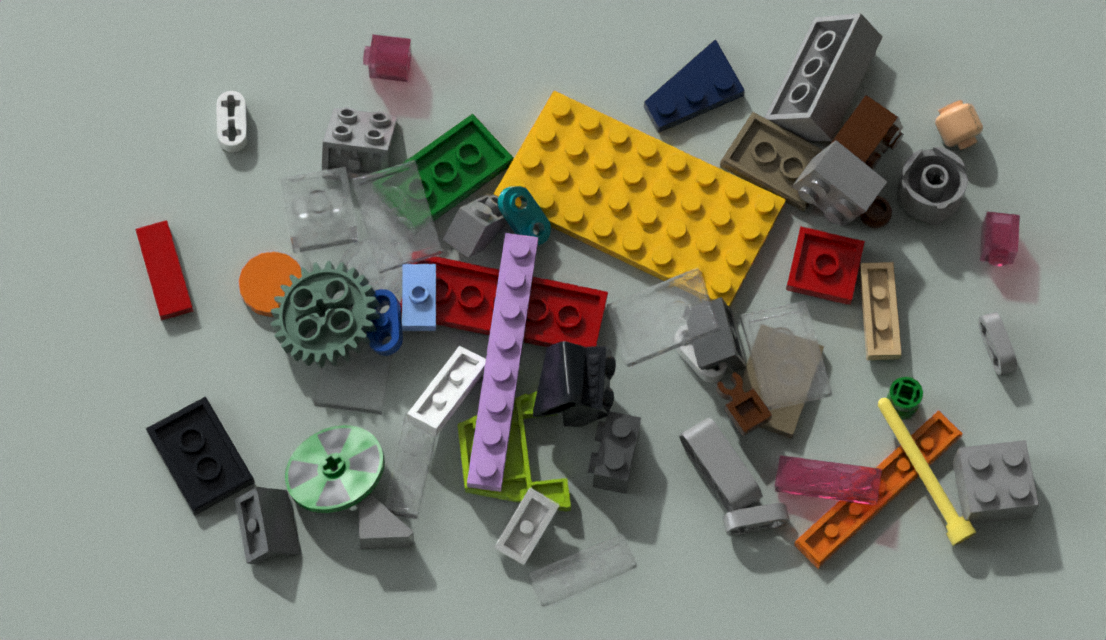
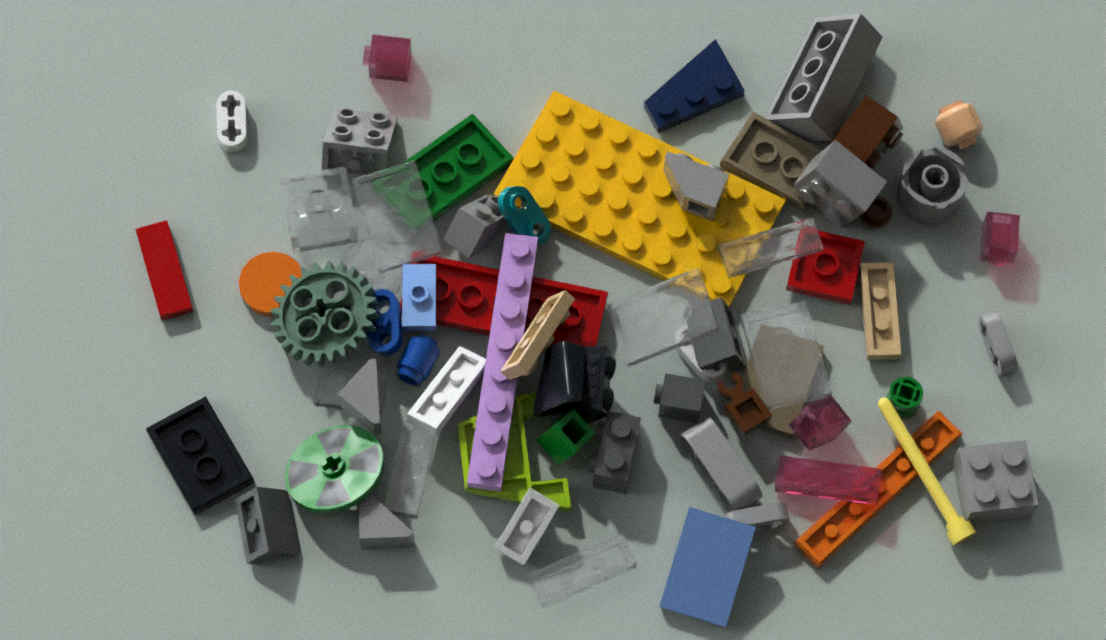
(362, 398): none -> light grey slope
(417, 360): none -> blue brick
(538, 336): none -> tan plate
(565, 436): none -> green brick
(680, 397): none -> dark grey brick
(695, 185): none -> light grey slope
(707, 566): none -> medium blue tile
(770, 247): none -> clear tile
(820, 423): none -> clear pink brick

